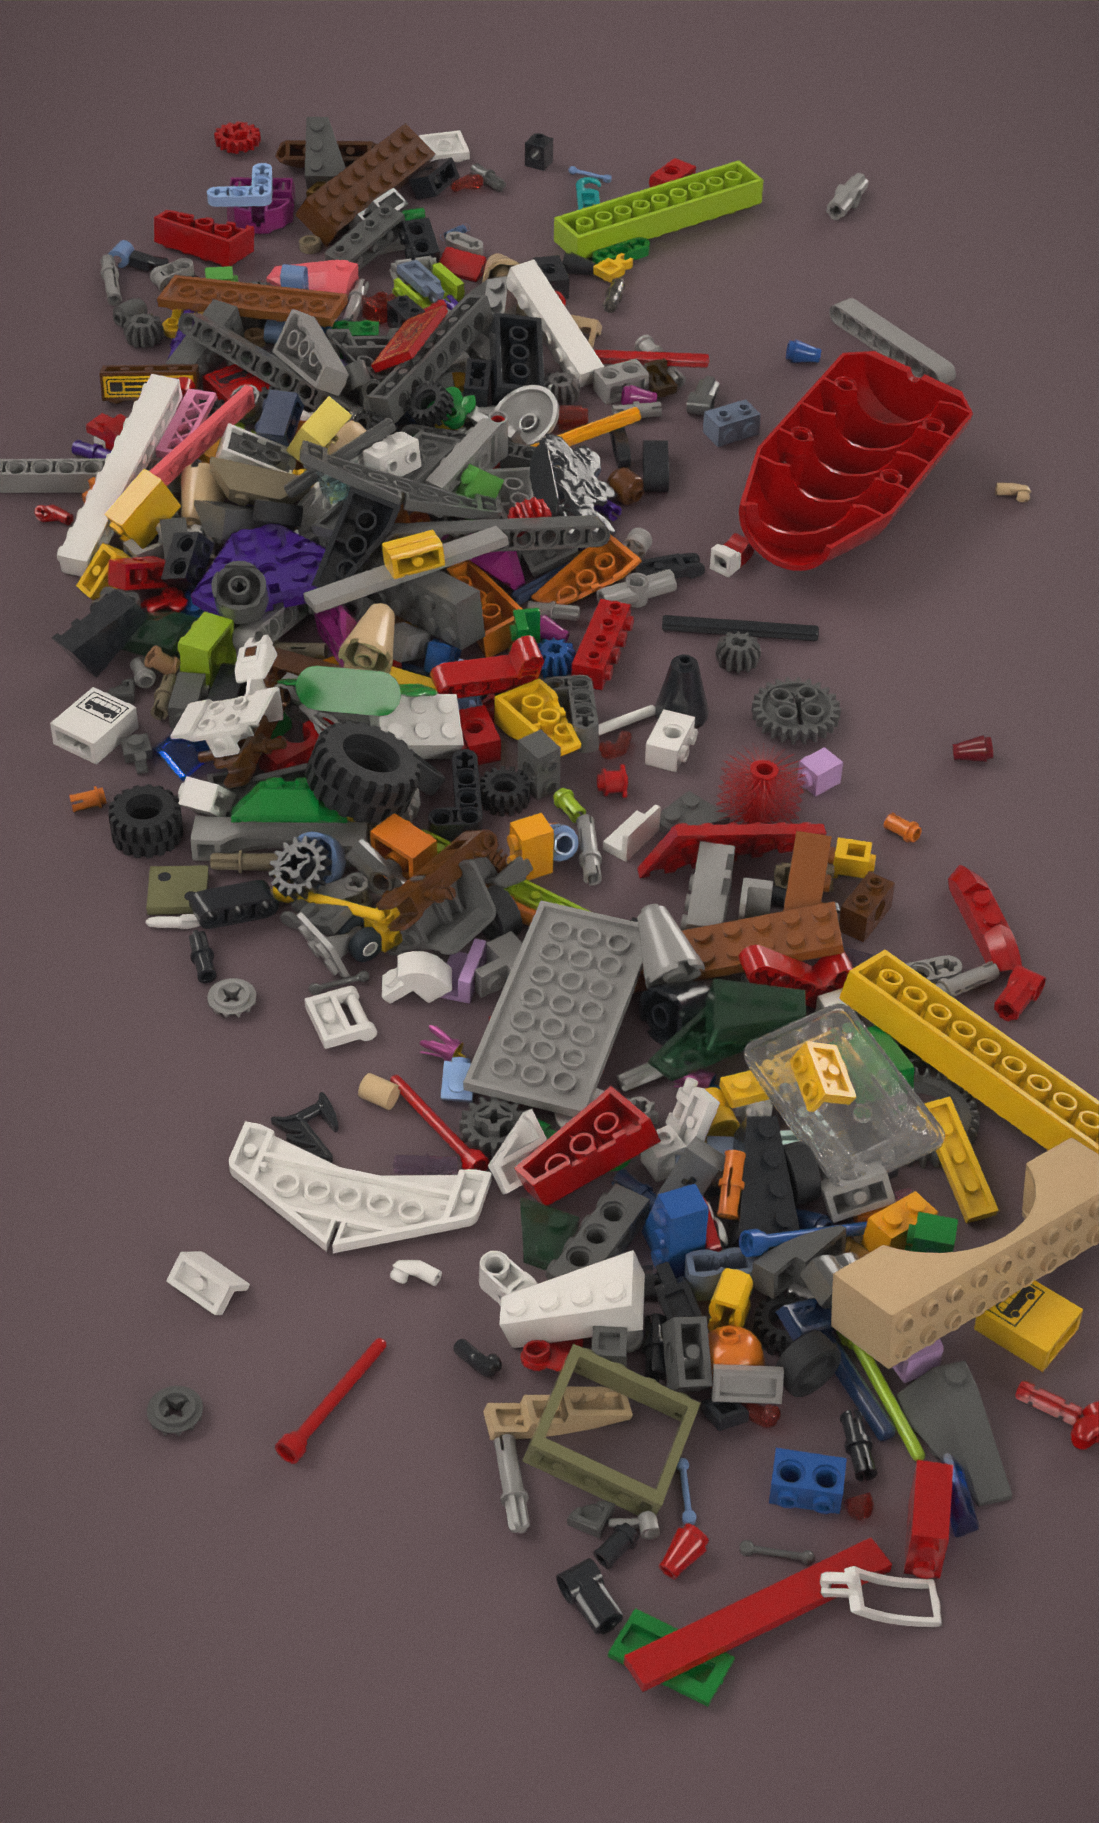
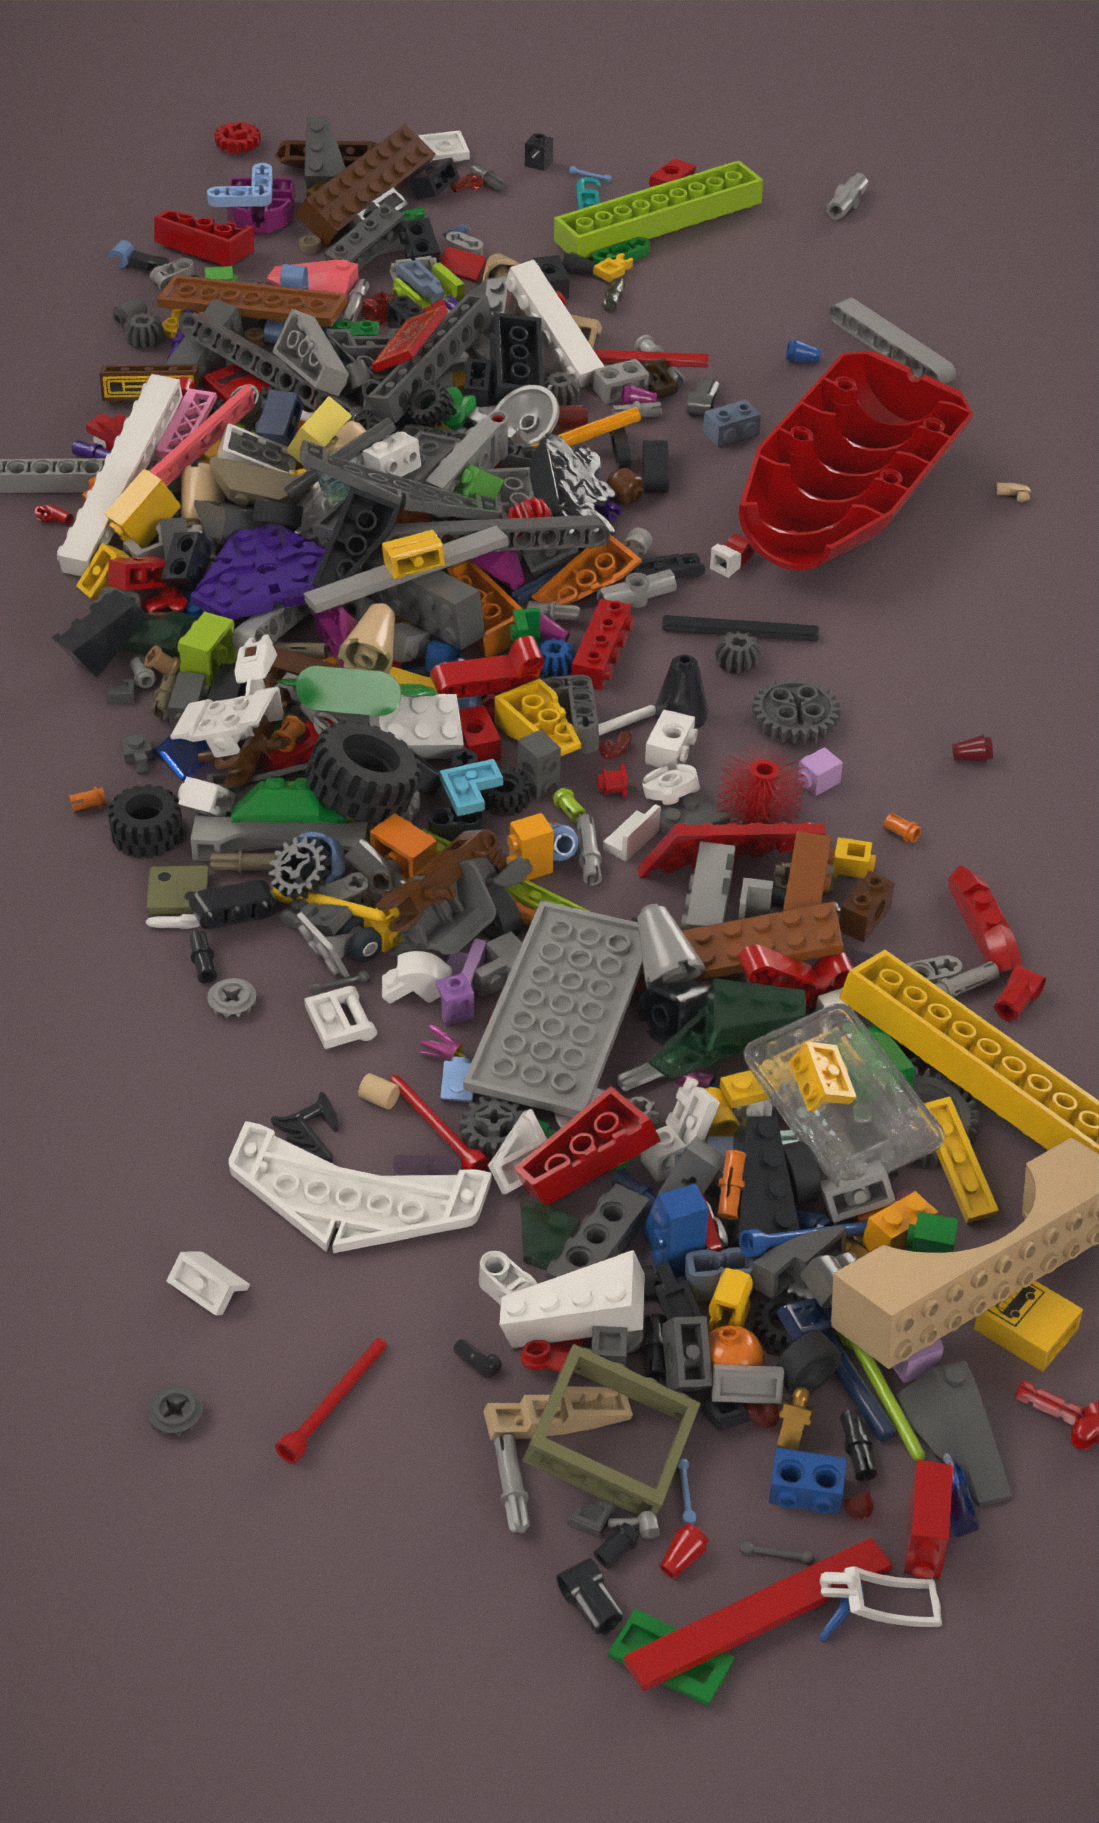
(94, 725): white brick -> none
(110, 275): light grey pin -> none
(240, 592): dark grey brick -> none
(291, 729): none -> orange bush
(416, 1268): white arm -> none
(456, 999): none -> medium lavender bracket
(465, 783): none -> medium azure plate
(671, 784): none -> white plate
(795, 1417): none -> pearl gold piece
(838, 1617): none -> blue piece

